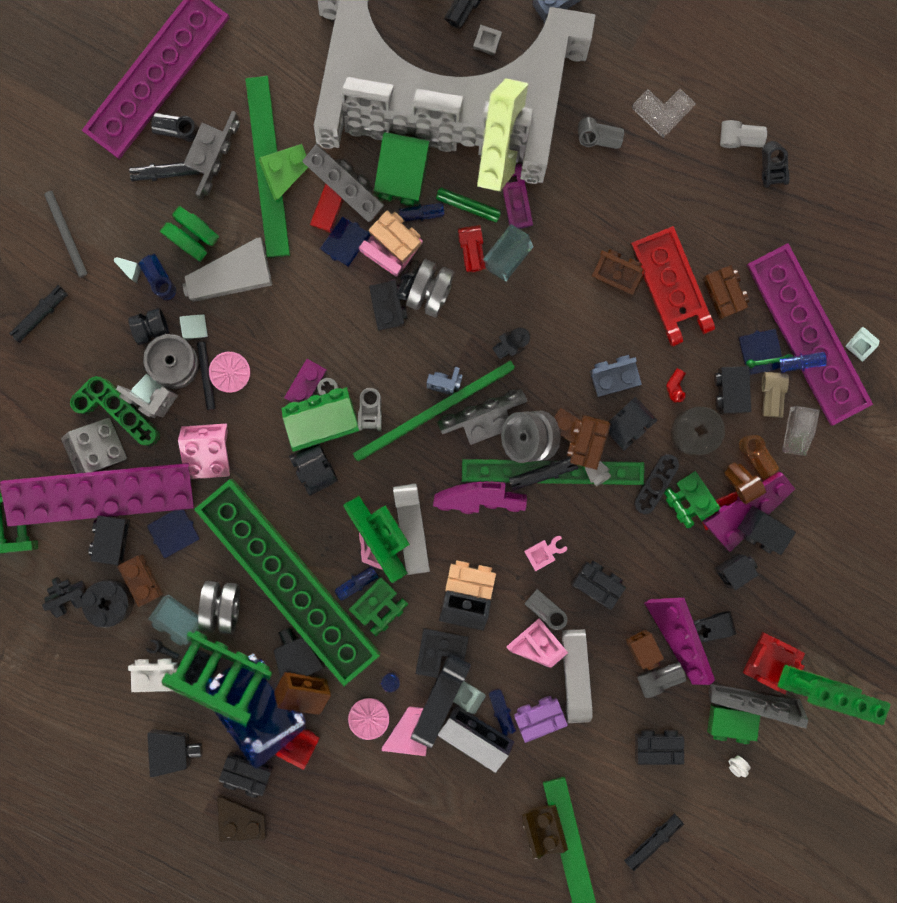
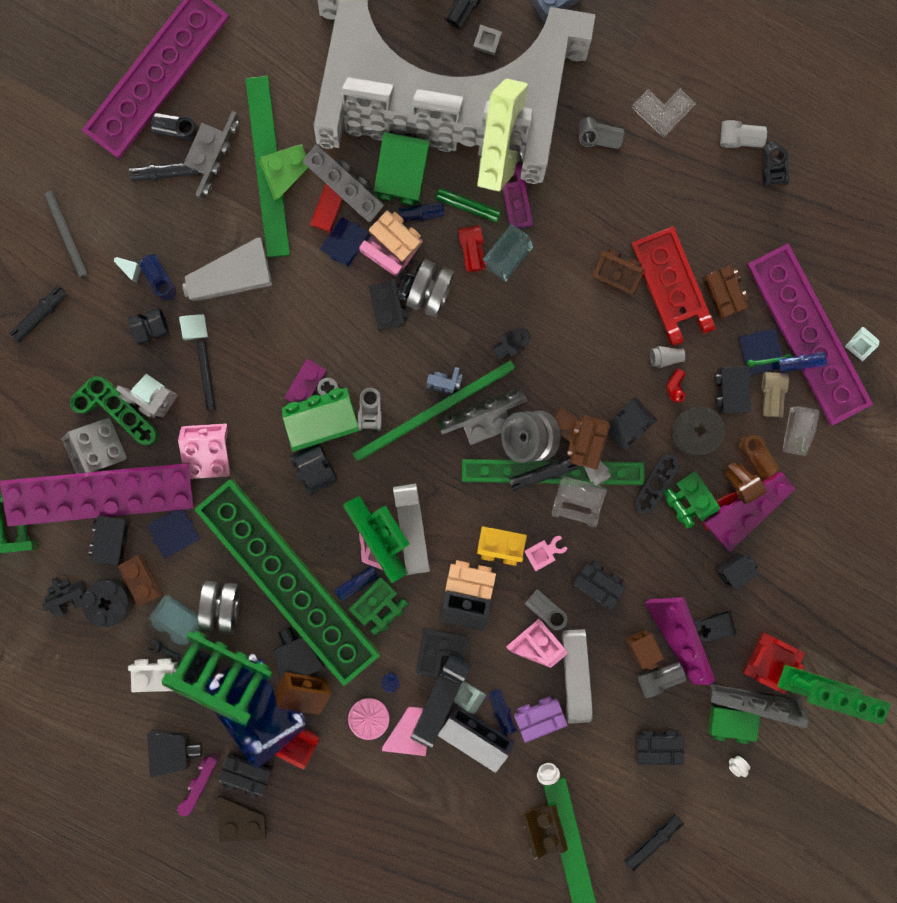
(159, 357): flat silver wheel -> none
(190, 233): green wheel -> none
(197, 785): none -> magenta plate
(229, 372): bright pink wheel -> none
(470, 495): magenta slope -> none
(501, 545): none -> yellow bracket
(548, 774): none -> white plate
(580, 494): none -> clear plate
(616, 376): sand blue bracket -> none
(666, 356): none -> light grey cone
(766, 530): black brick -> none

